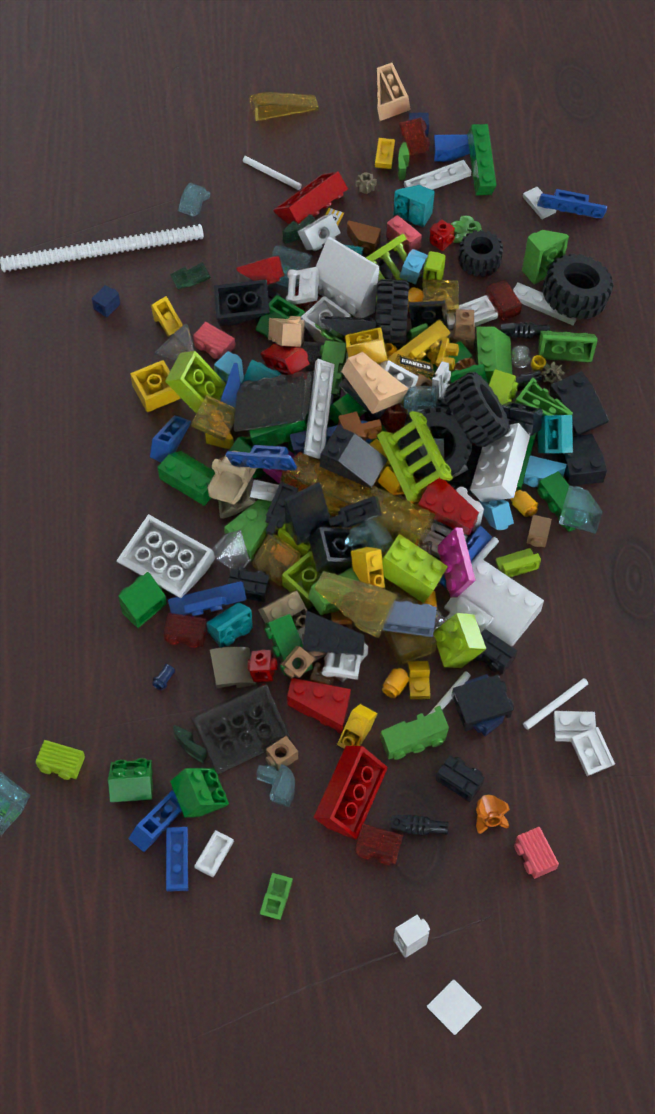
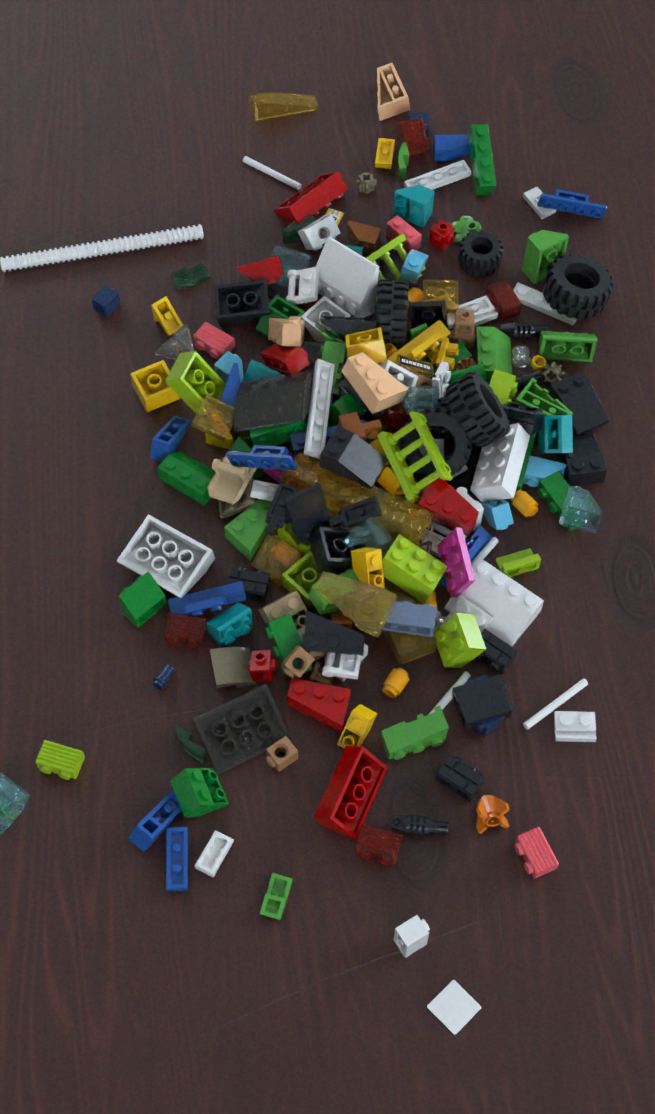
(130, 780): green slope -> none
(192, 199): clear light blue brick -> none
(231, 550): clear slope -> none
(282, 781): clear light blue brick -> none
(419, 679): yellow slope -> none
(434, 266): lime brick -> none
(539, 531): medium nougat brick -> none
(592, 751): white plate -> none

